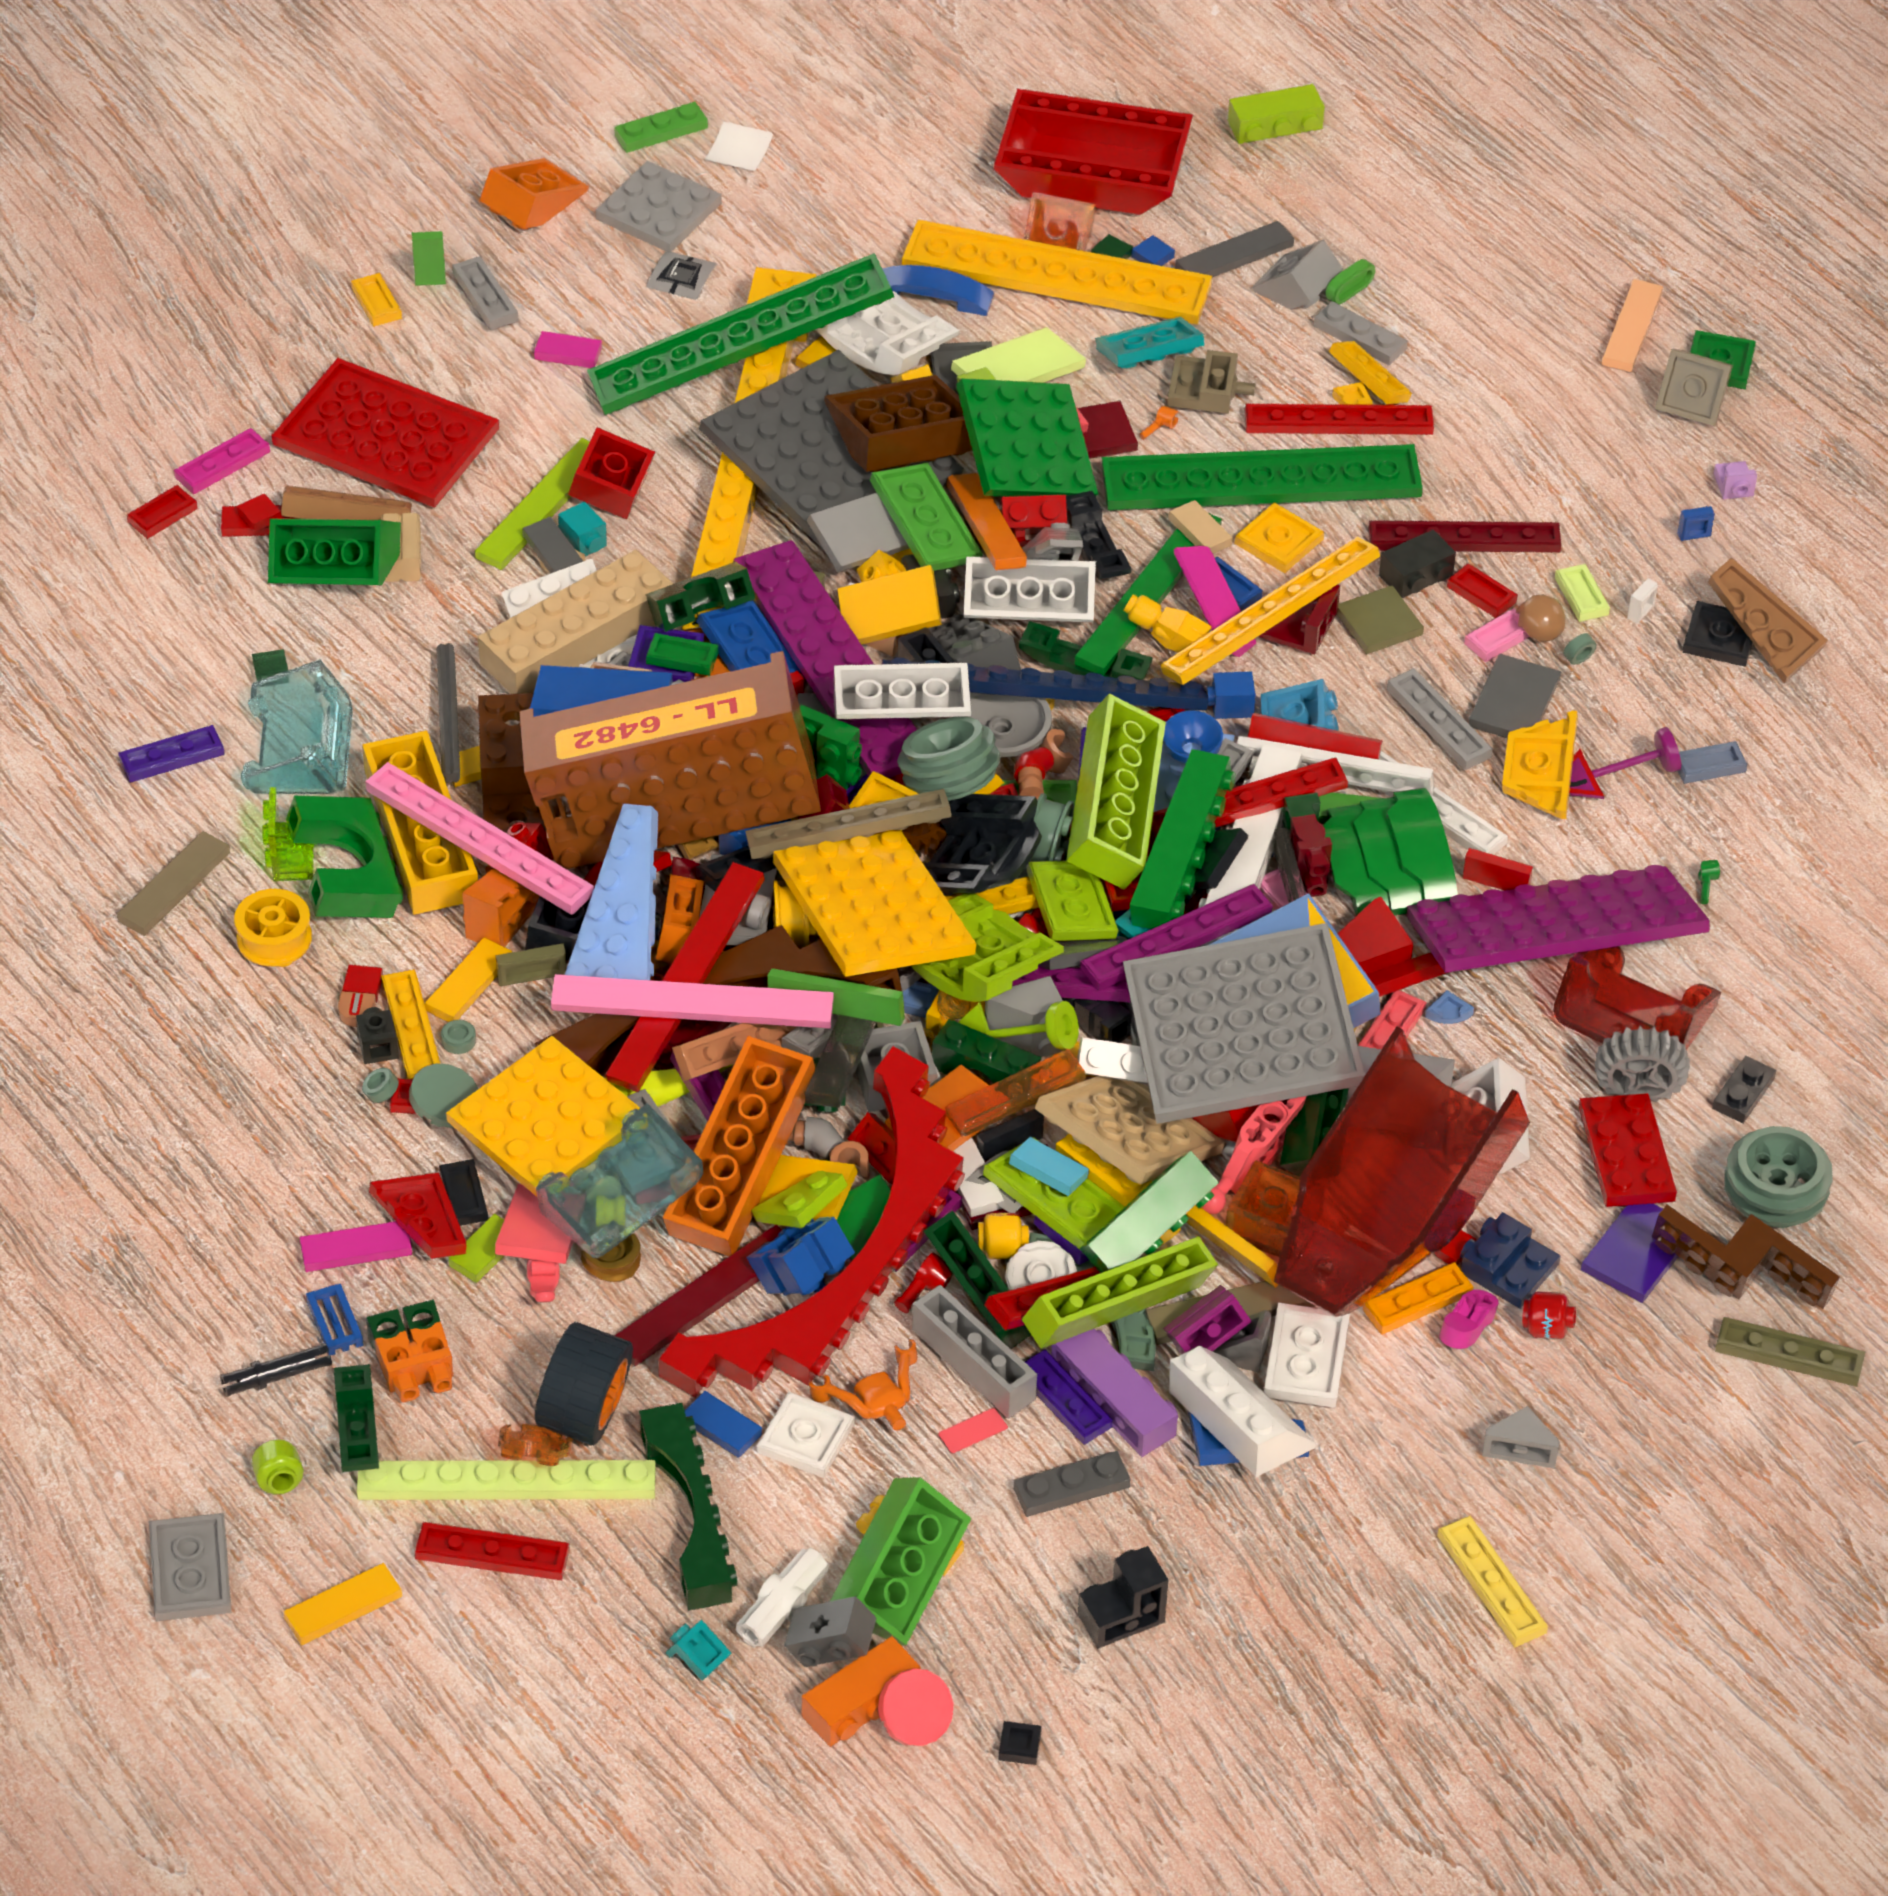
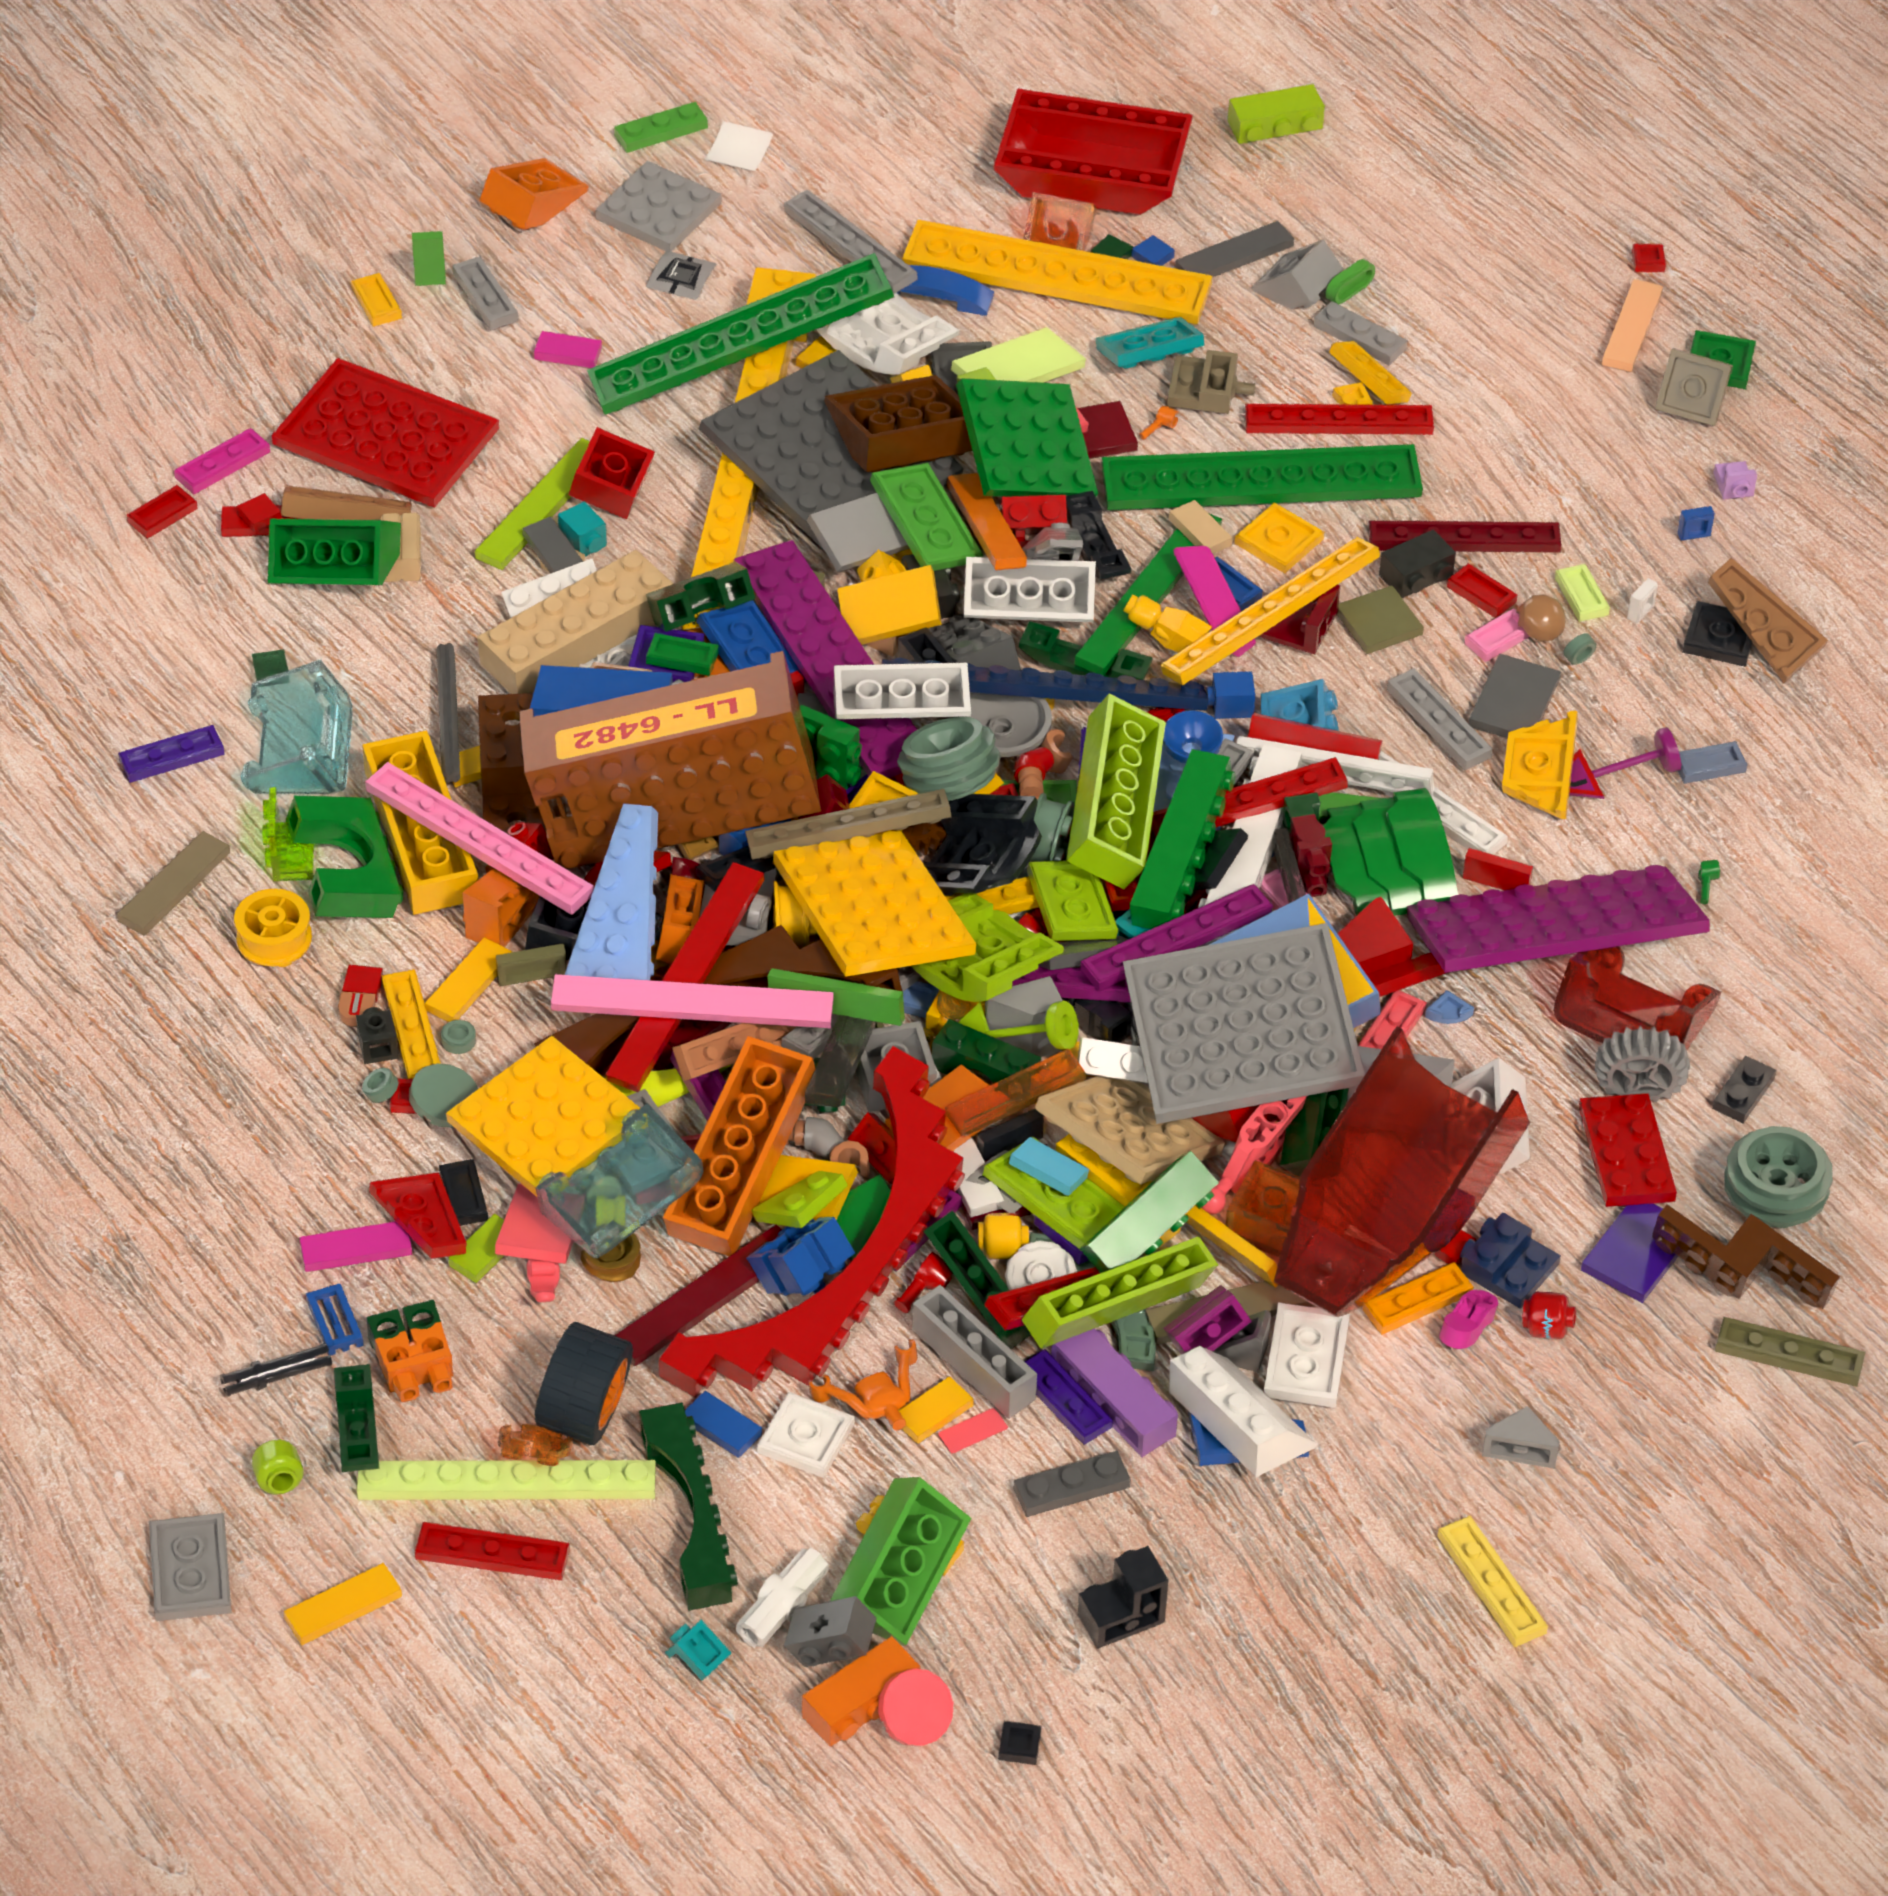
(847, 237): none -> light grey tile
(935, 1409): none -> yellow tile
(1648, 258): none -> red tile

